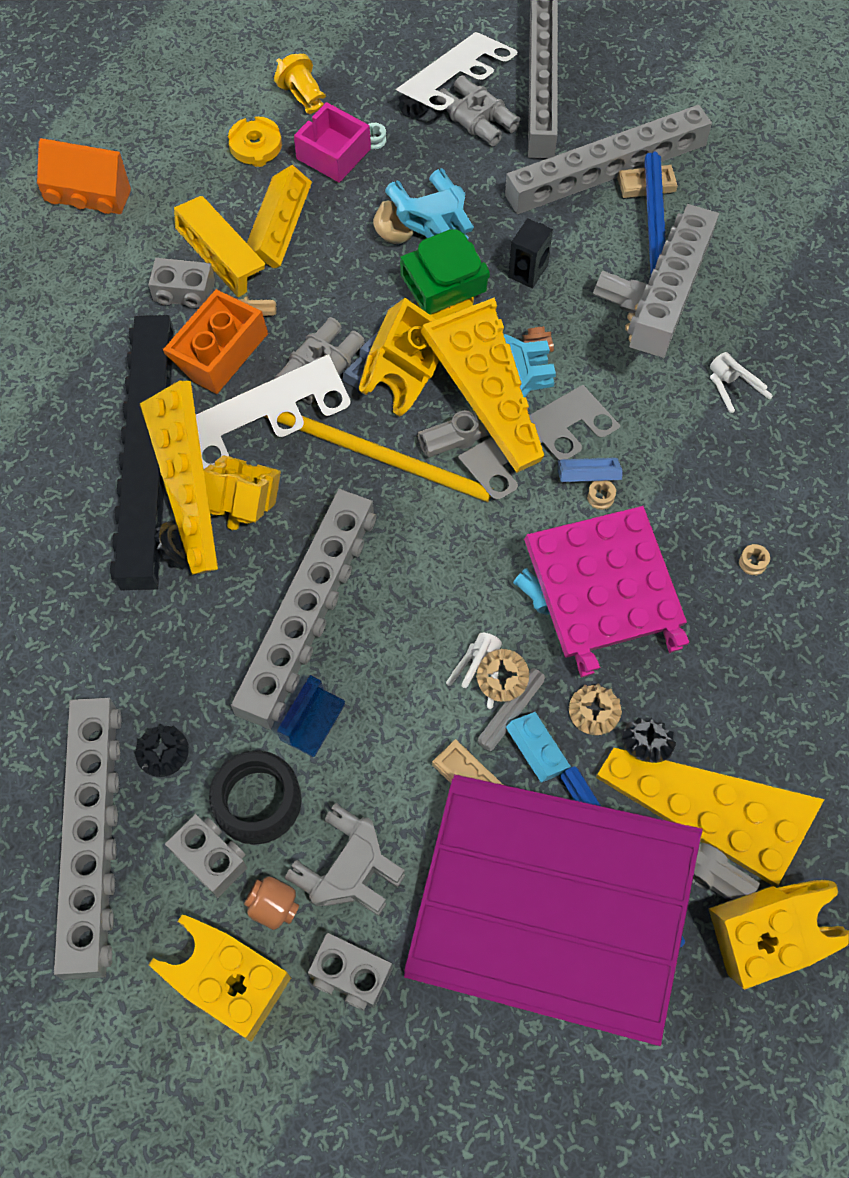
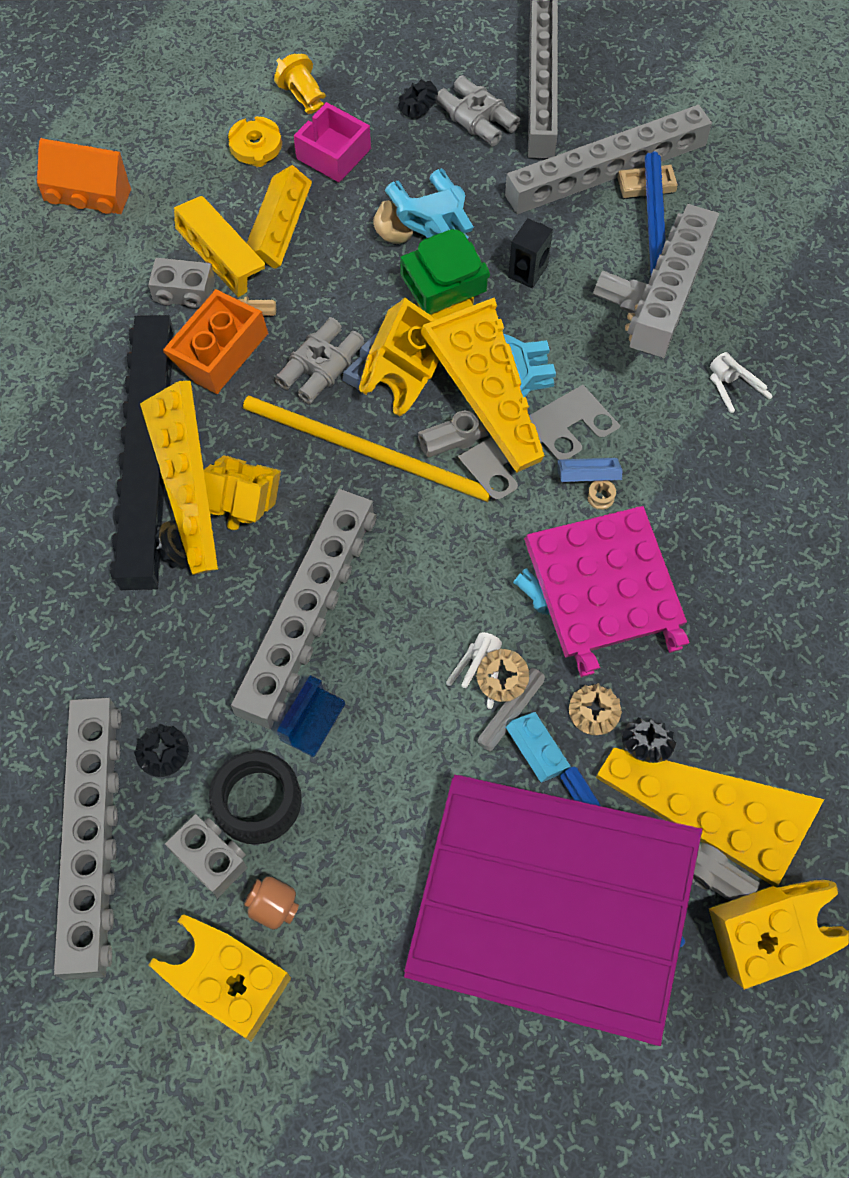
(272, 400): white piece -> none
(352, 869): light grey connector -> none
(355, 962): light grey brick -> none
(379, 129): light aqua bush -> none
(459, 58): white piece -> none
(461, 762): tan plate -> none
(539, 334): nougat plate -> none
(762, 554): tan bush -> none

